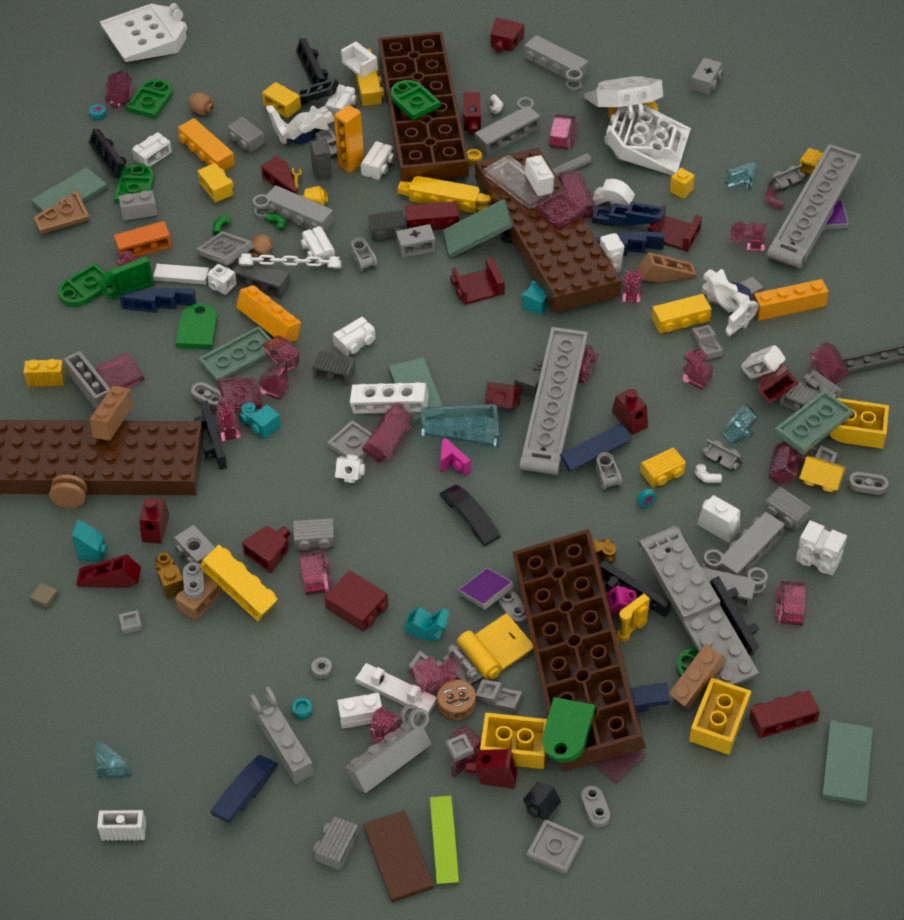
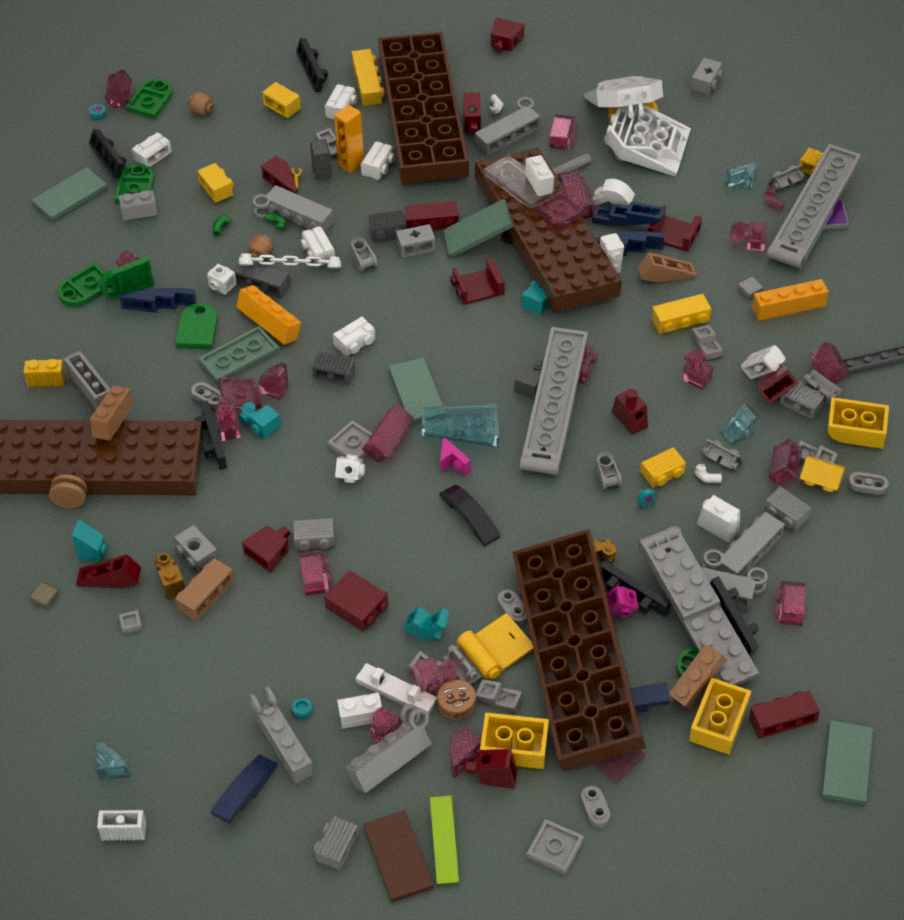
(64, 214): medium nougat wing -> none
(120, 371): clear pink tile -> none
(144, 239): orange brick -> none
(147, 31): white hinge -> none
(153, 513): dark red torso -> none
(181, 274): white tile -> none
(192, 579): light grey plate -> none
(205, 145): light orange brick -> none
(224, 248): light grey plate -> none
(238, 582): yellow brick -> none
(246, 135): light grey brick -> none
(282, 351): clear pink slope -> none
(302, 126): white hips -> none
(316, 194): yellow head -> none
(318, 91): black hinge -> none
(321, 667): light grey tile -> none
(359, 59): white panel -> none
(381, 397): white brick -> none
(414, 99): green tile -> none
(430, 190): yellow hinge -> none
(459, 747): light grey tile -> none
(474, 155): yellow tile -> none
(486, 588): dark purple tile -> none
(503, 394): dark red torso -> none
(541, 800): black brick -> none
(557, 60): light grey hinge -> none
(567, 727): green tile -> none
(593, 447): dark blue slope -> none
(631, 286): clear pink brick -> none
(633, 617): yellow plate -> none
(682, 183): yellow brick -> none
(725, 293): white hips -> none
(813, 422): sand green tile -> none
(821, 548): white brick -> none

